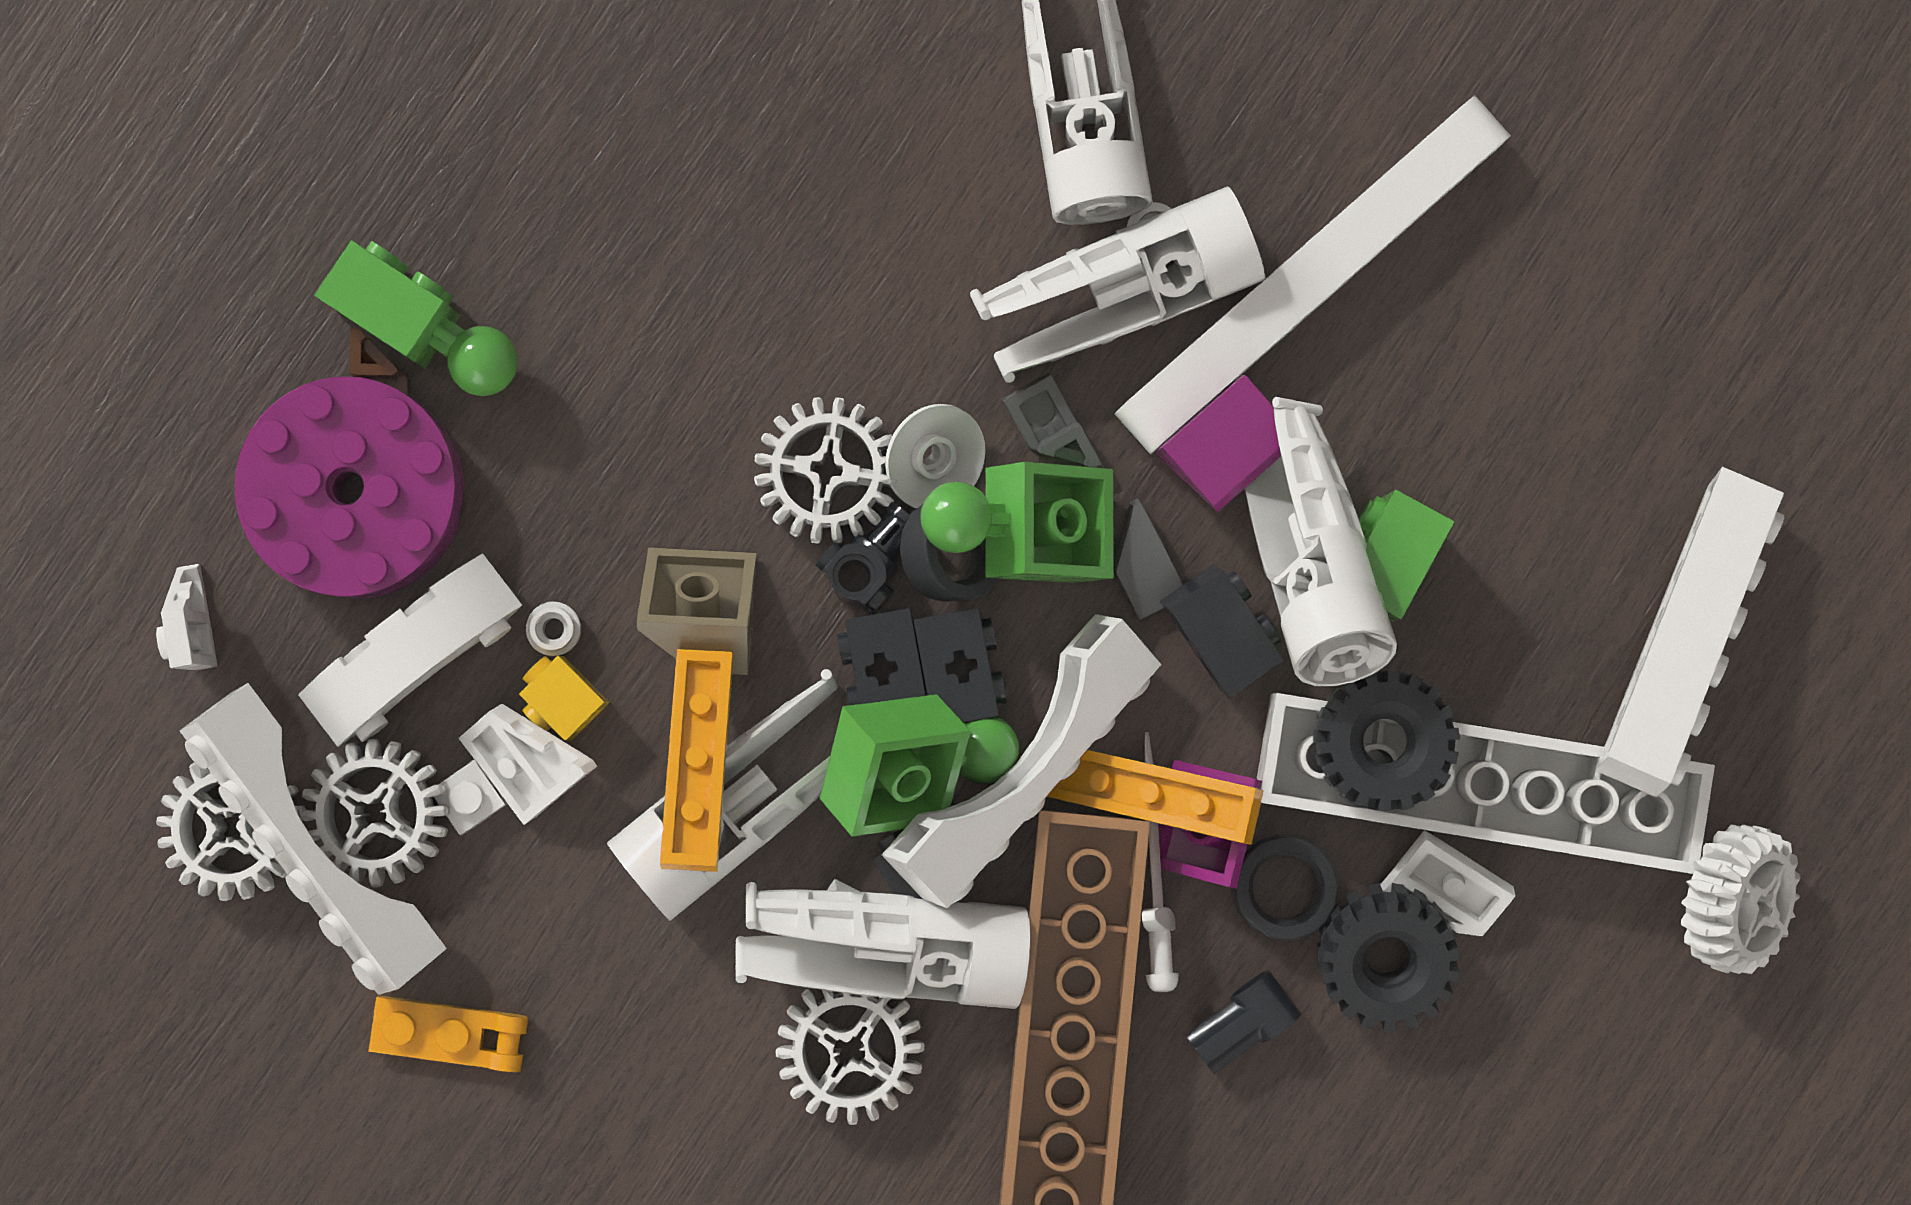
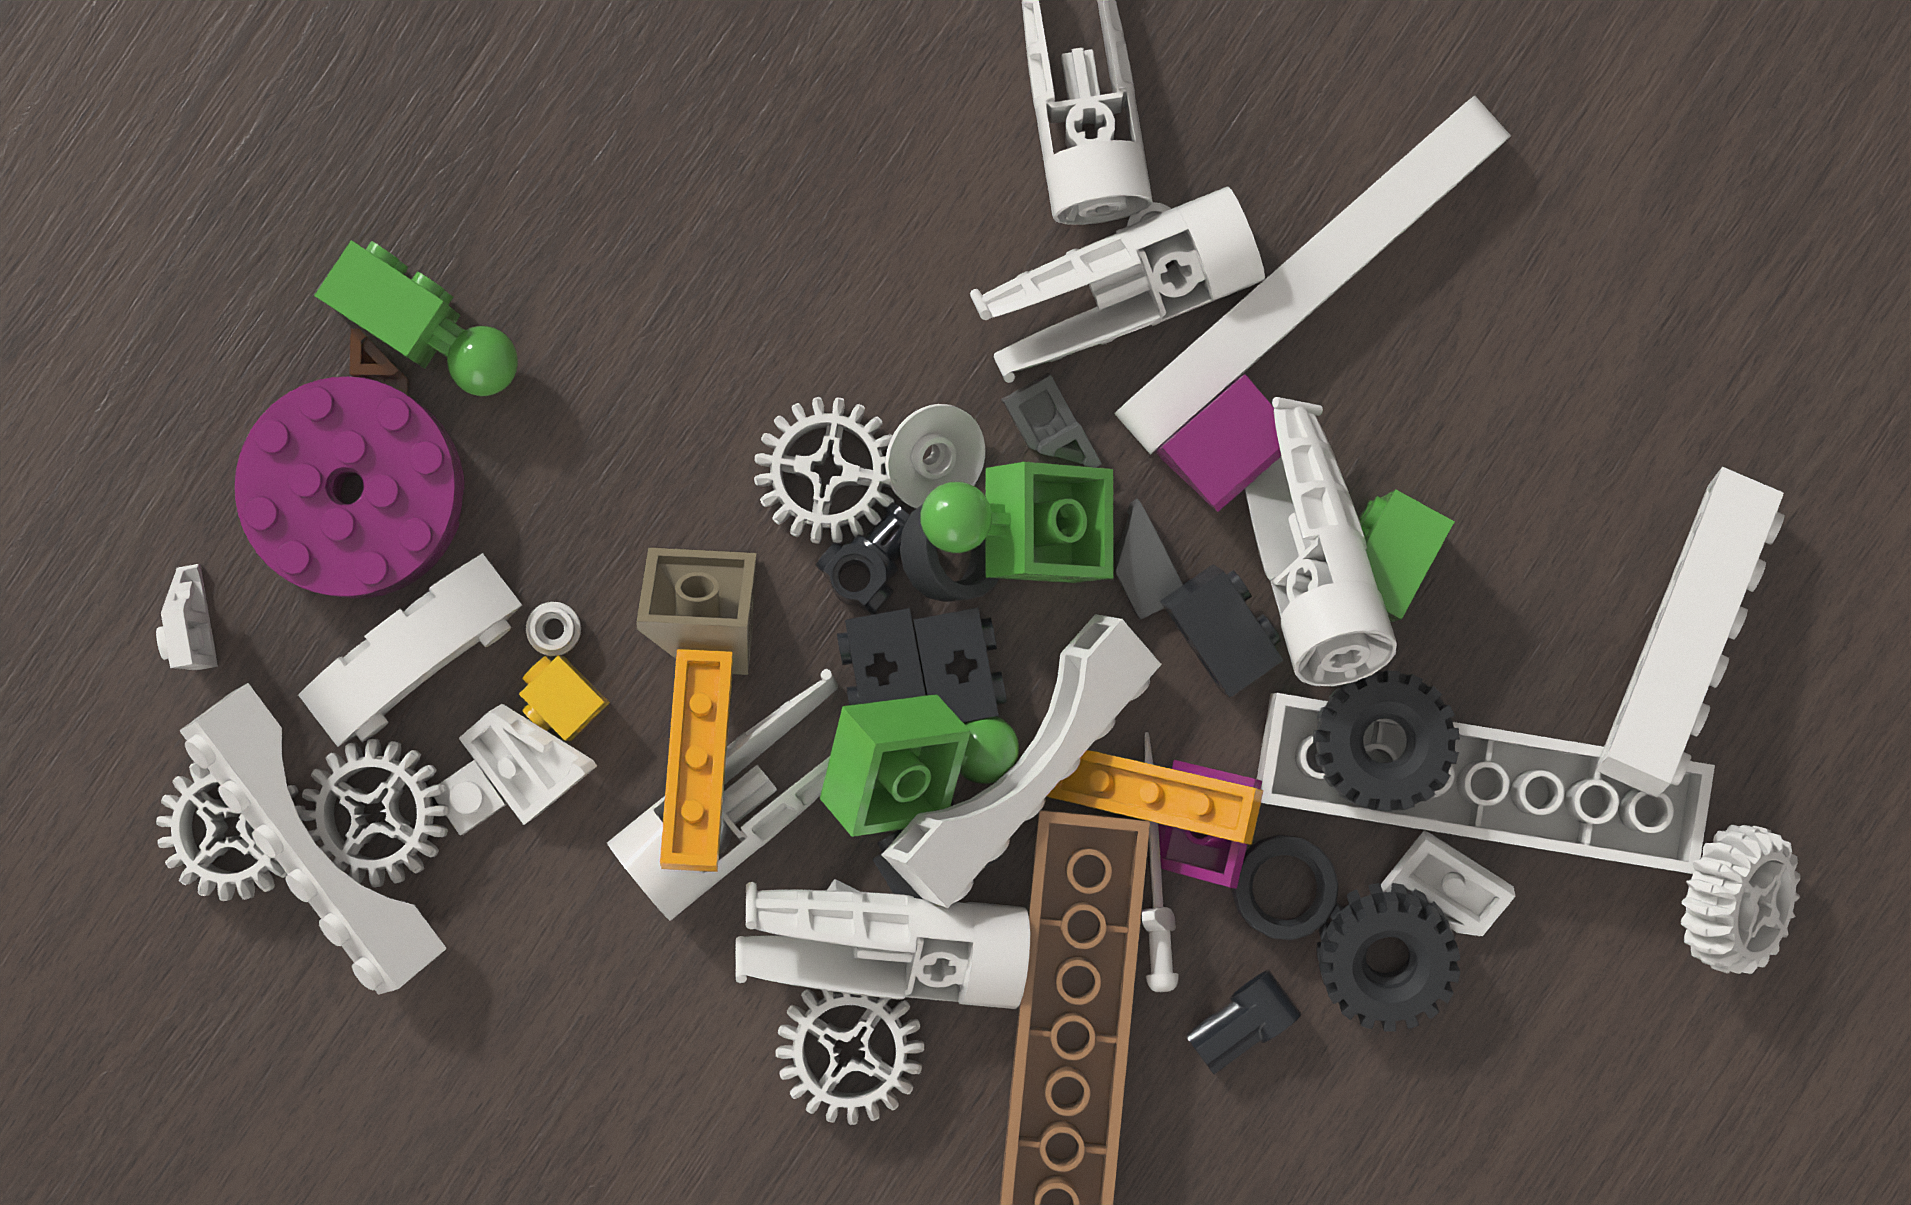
(446, 1033): light orange plate -> none

